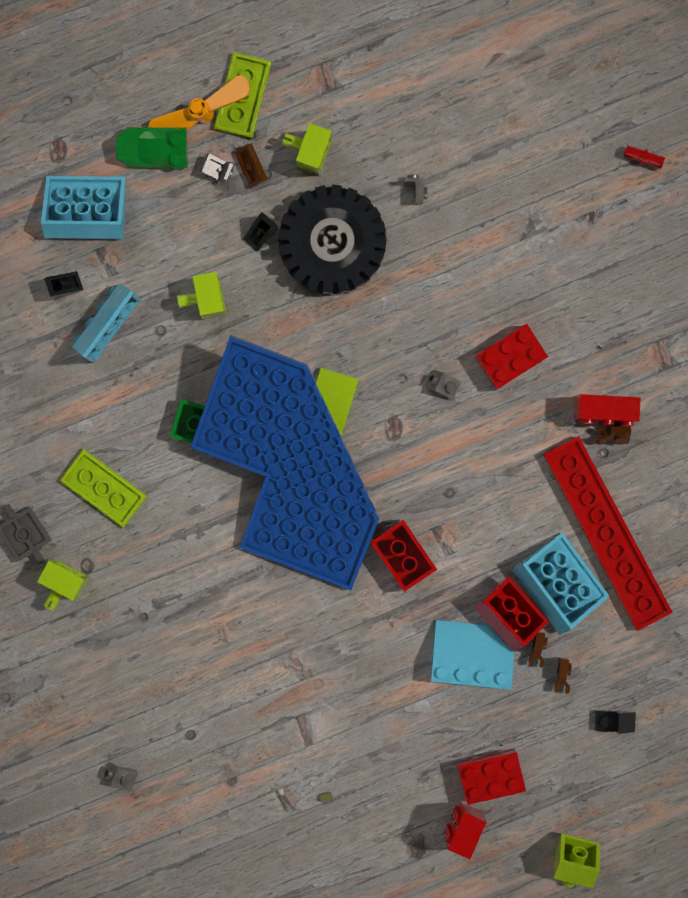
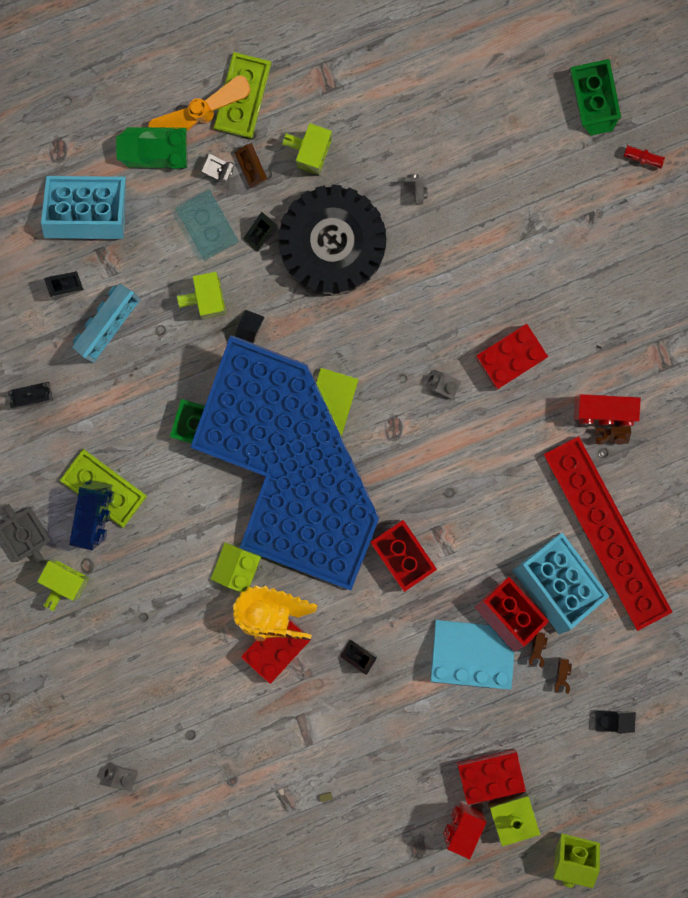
(30, 395): none -> black hinge
(91, 515): none -> clear blue brick
(207, 225): none -> clear light blue tile
(236, 567): none -> lime slope
(249, 326): none -> black slope
(266, 613): none -> yellow piece
(274, 654): none -> red brick
(358, 656): none -> black slope
(514, 819): none -> lime brick
(596, 96): none -> green slope

